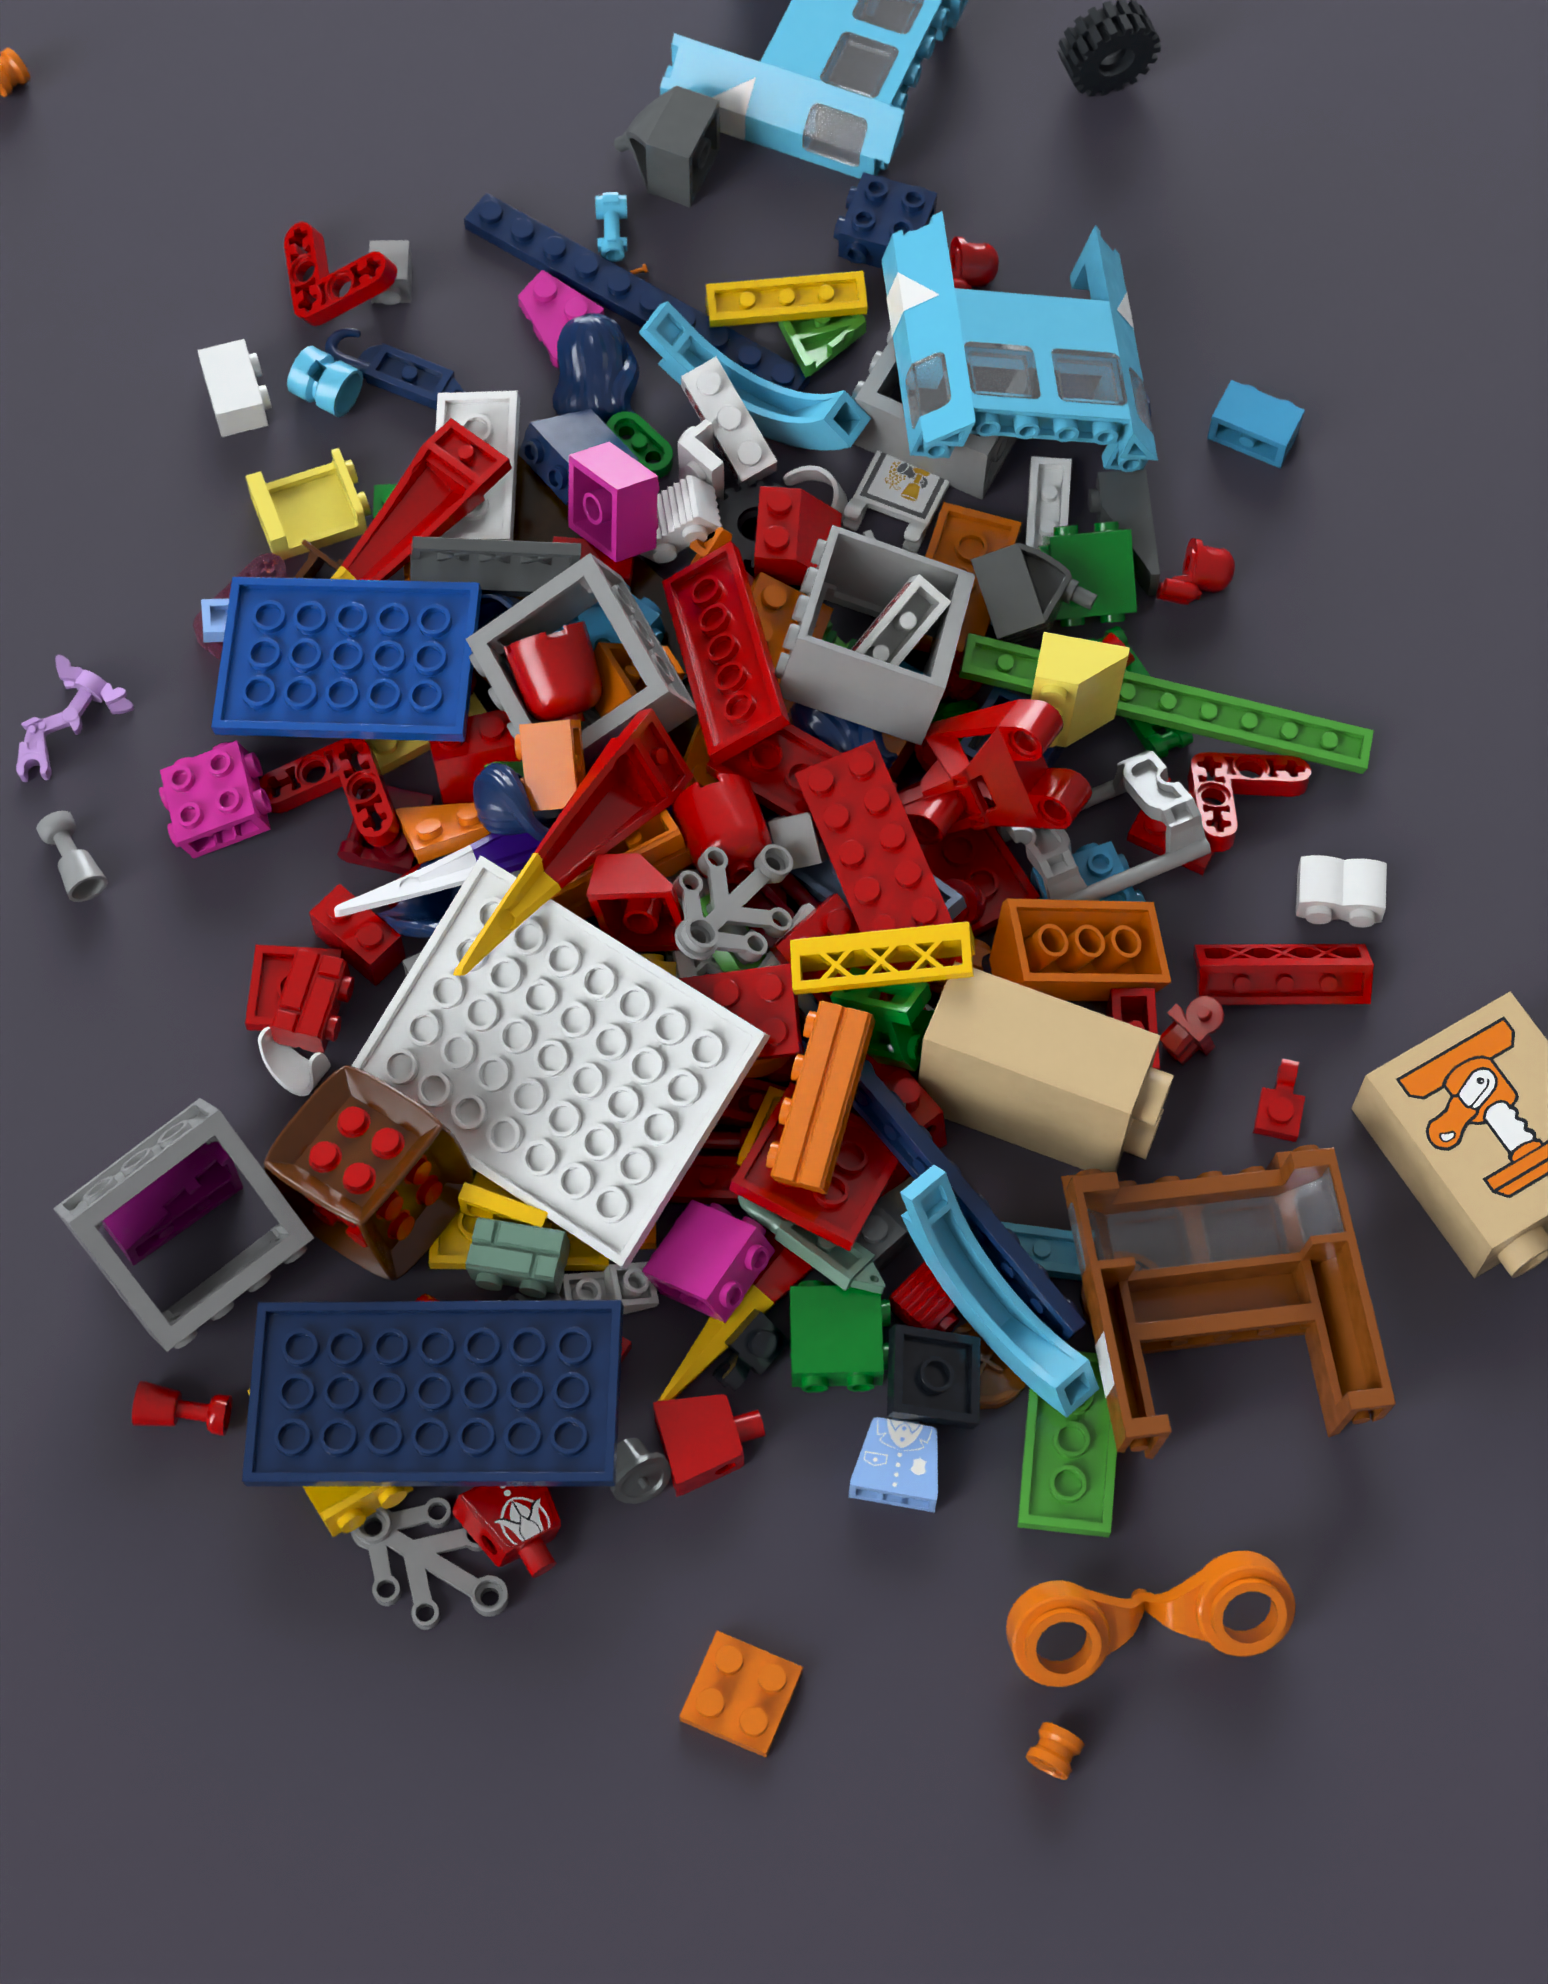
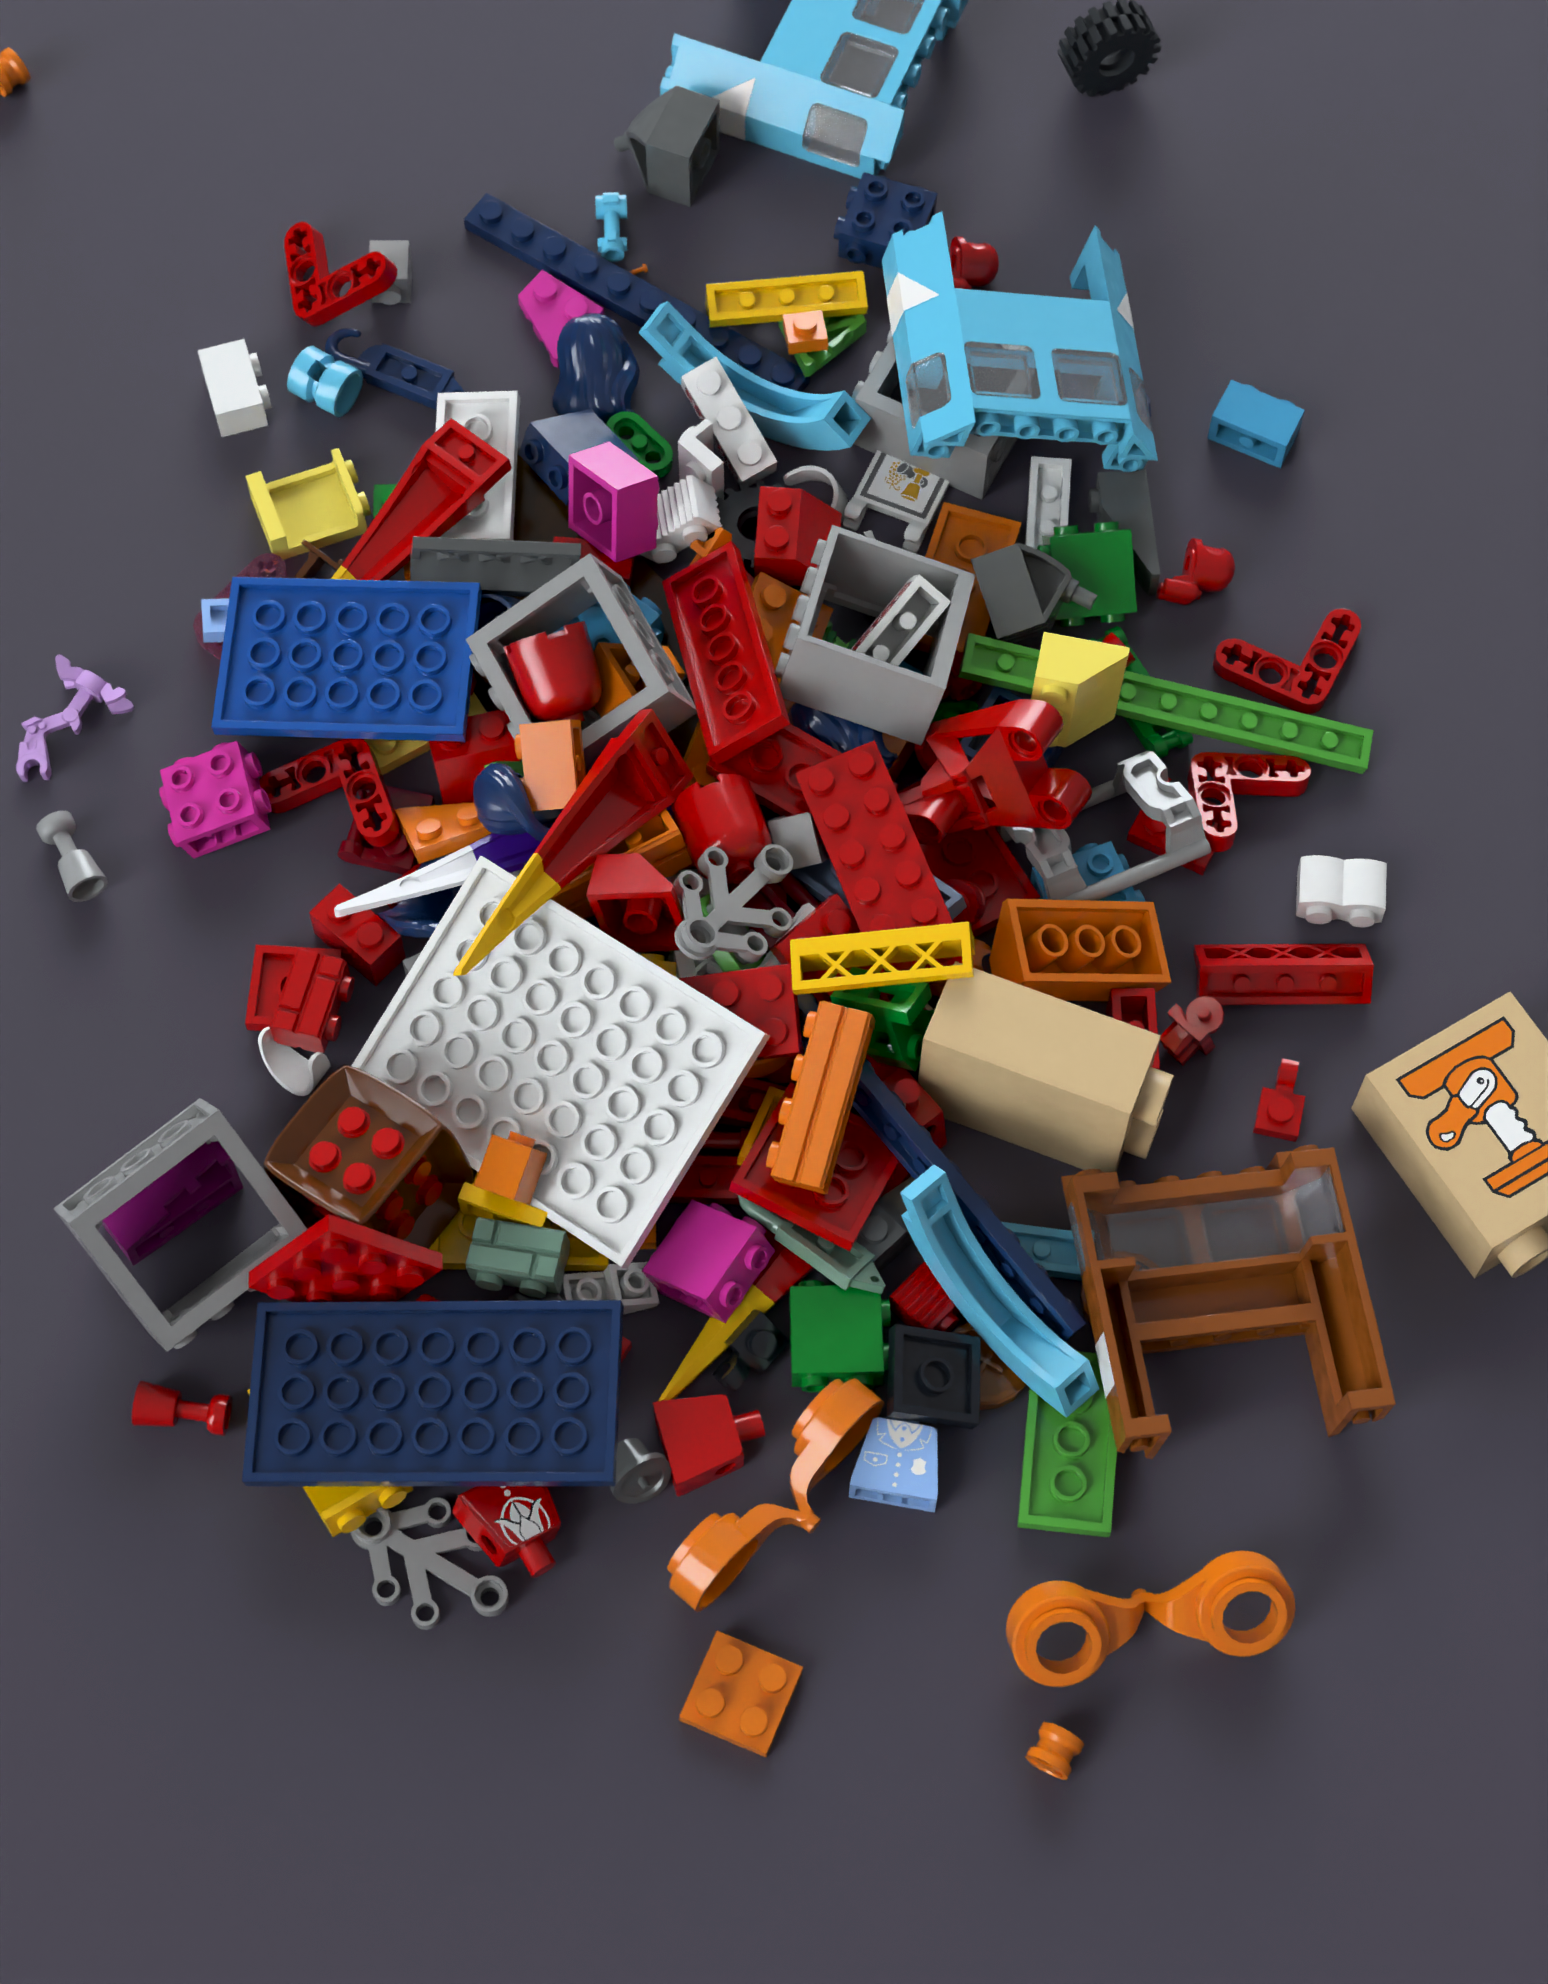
(344, 1264): none -> red plate
(511, 1167): none -> orange brick
(724, 1545): none -> orange piece
(805, 332): none -> plate
(1293, 677): none -> red beam

